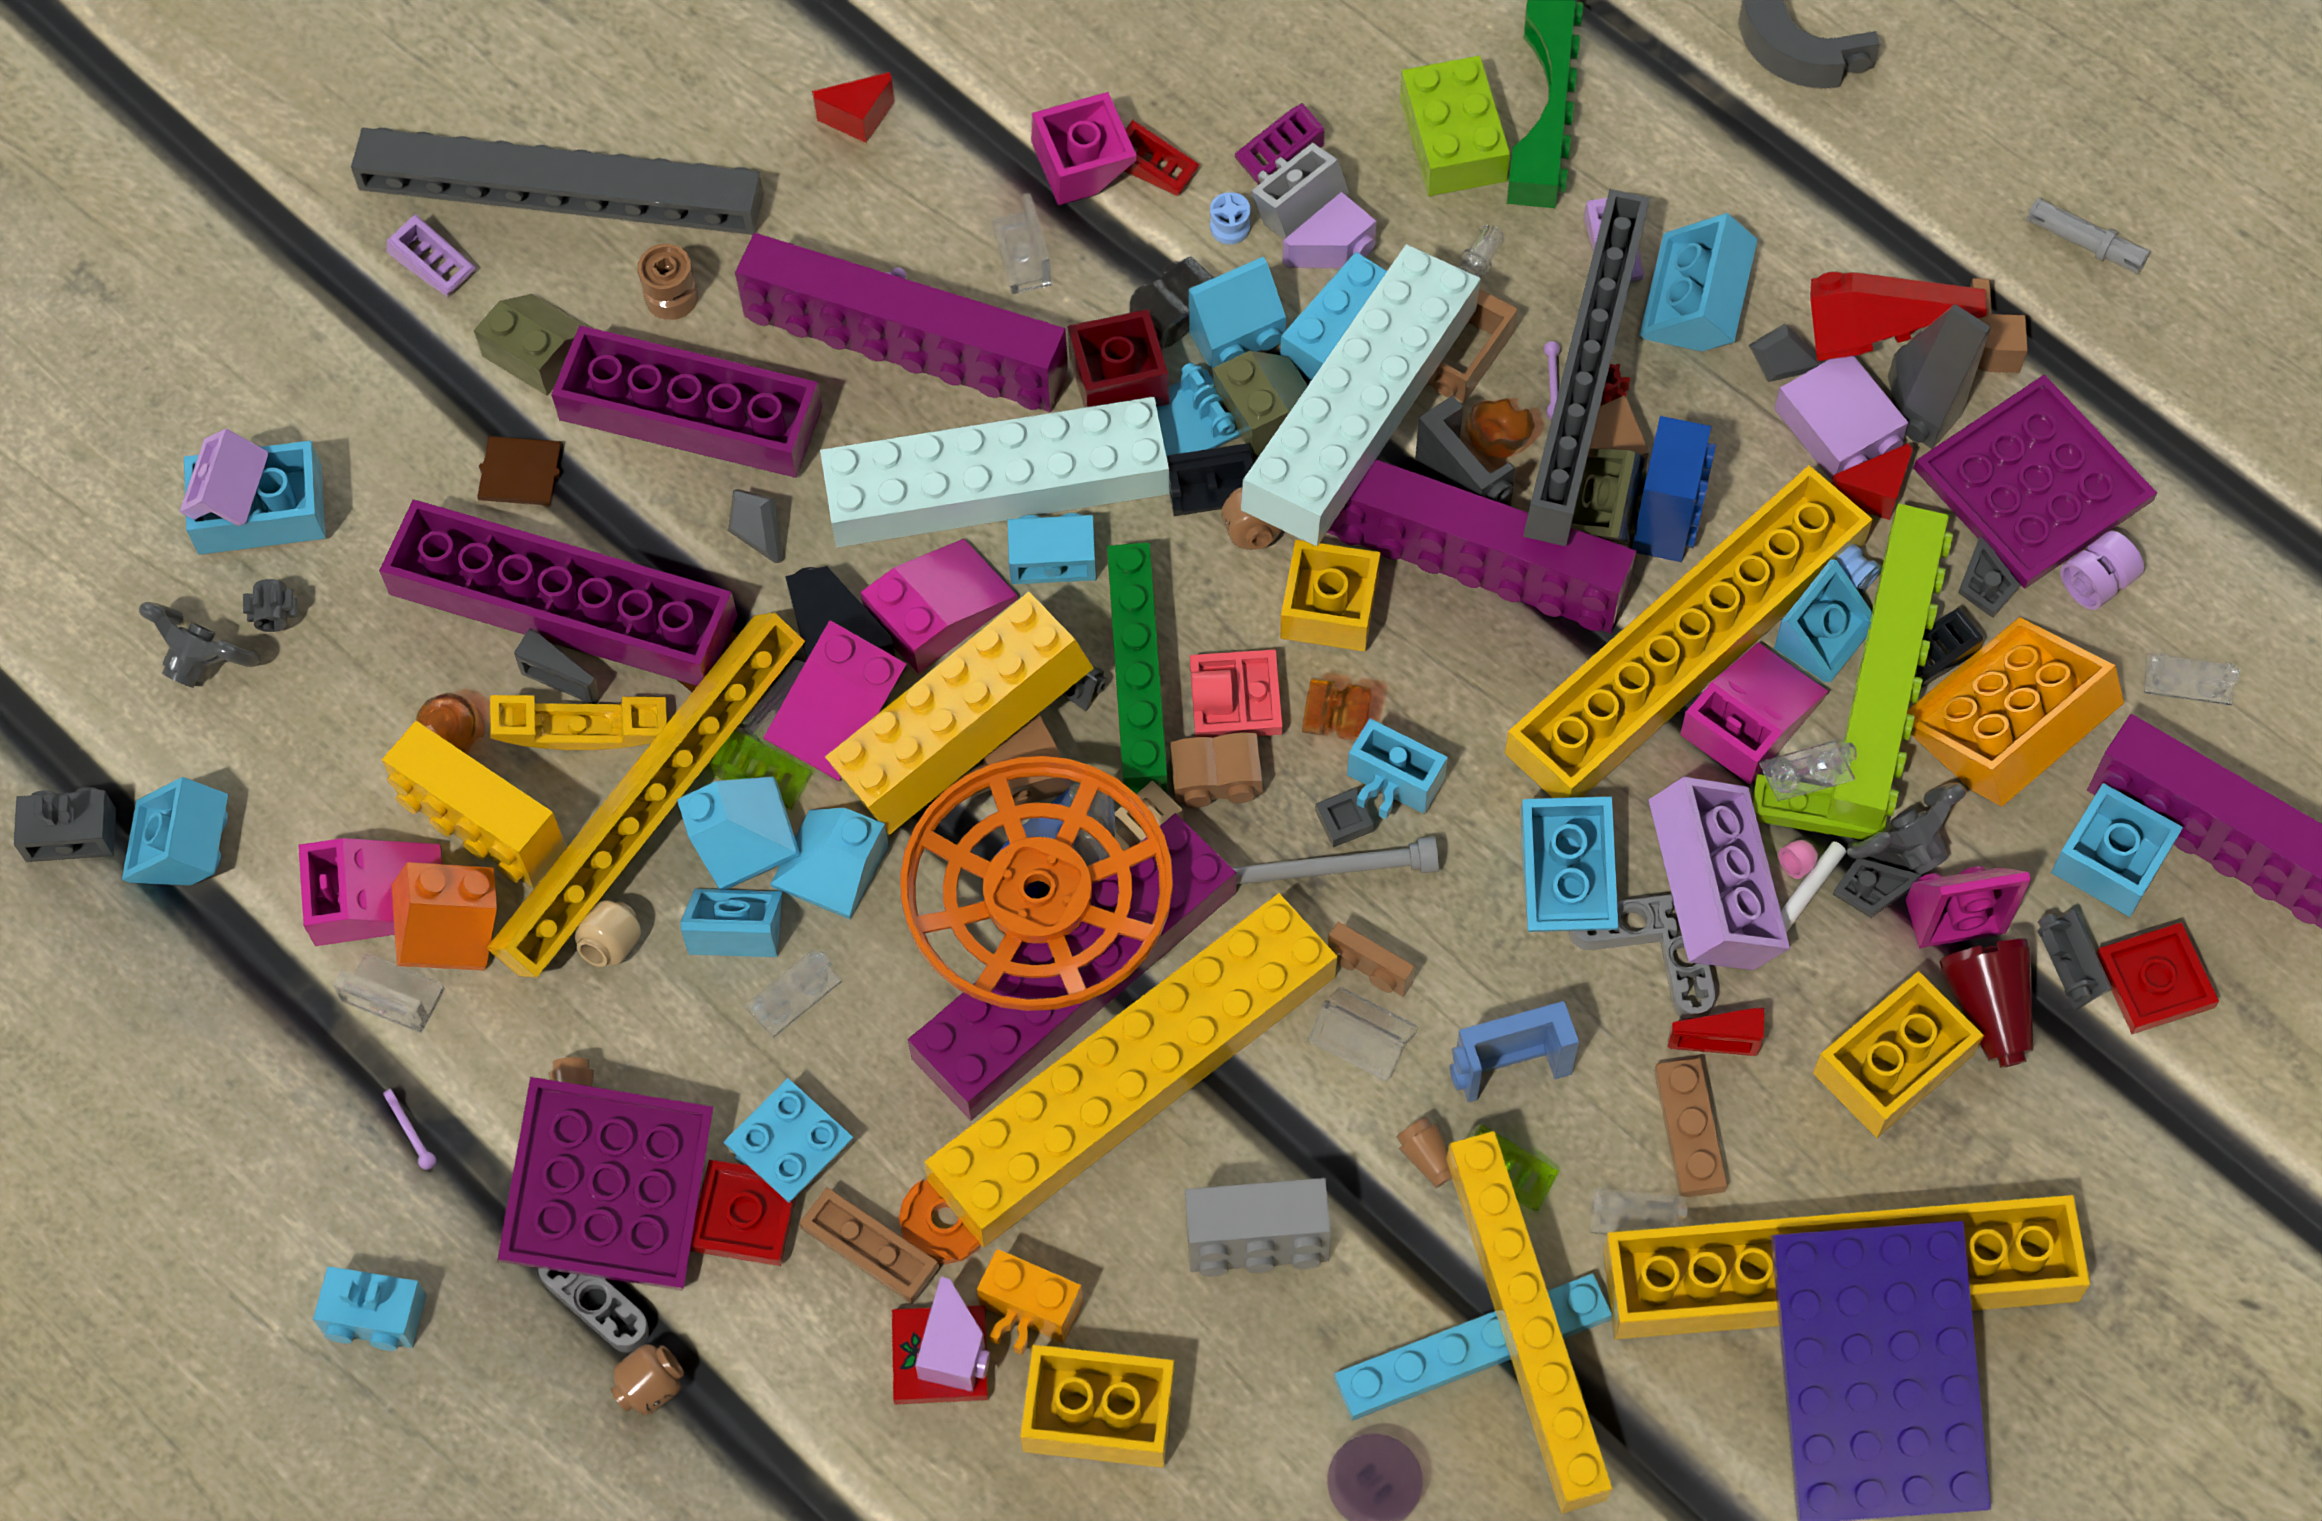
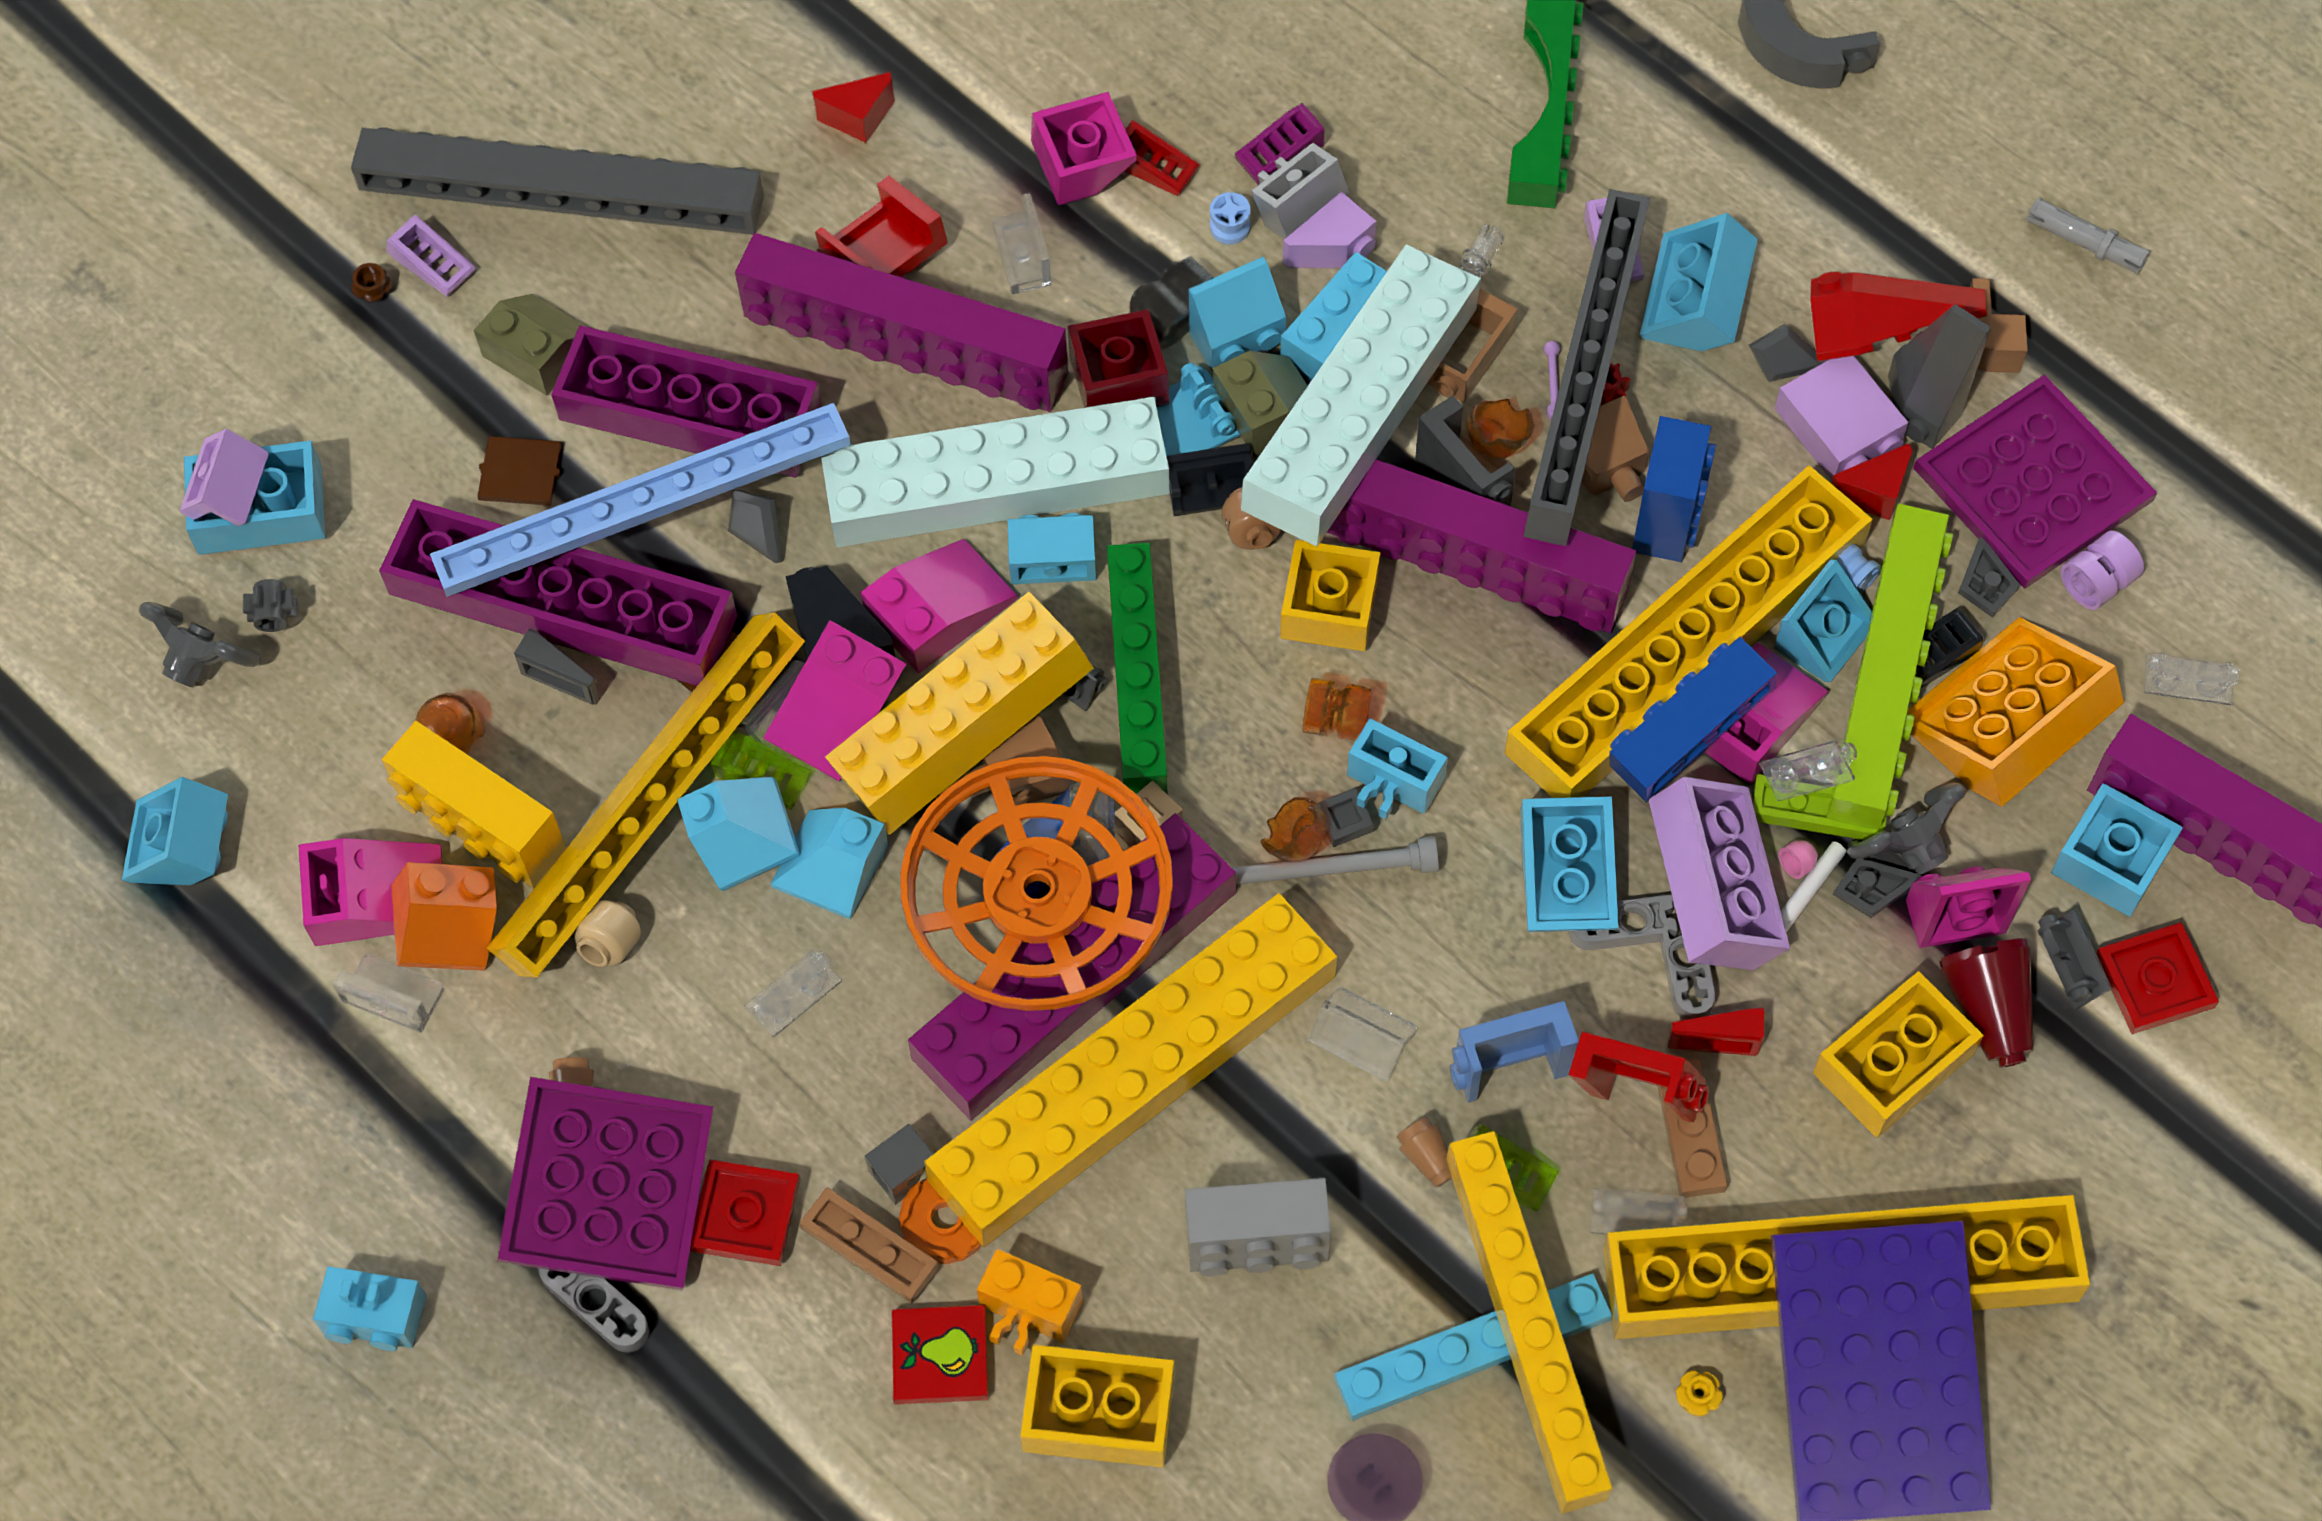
(64, 825): dark grey brick -> none
(367, 274): none -> reddish brown plate
(426, 1159): lavender hinge -> none
(576, 726): yellow slope -> none
(640, 499): none -> light blue plate
(647, 1379): medium nougat head -> none
(667, 281): medium nougat wheel -> none
(732, 922): medium azure slope -> none
(788, 1140): medium azure hinge -> none
(890, 235): none -> red panel
(898, 1162): none -> dark grey panel
(952, 1343): lavender slope -> none
(1216, 769): medium nougat brick -> none
(1235, 693): coral plate -> none
(1296, 830): none -> clear orange hair
(1383, 967): medium nougat plate -> none
(1454, 125): lime brick -> none
(1601, 1059): none -> red panel
(1610, 494): olive slope -> none
(1690, 1401): none -> yellow plate
(1692, 718): none -> blue brick

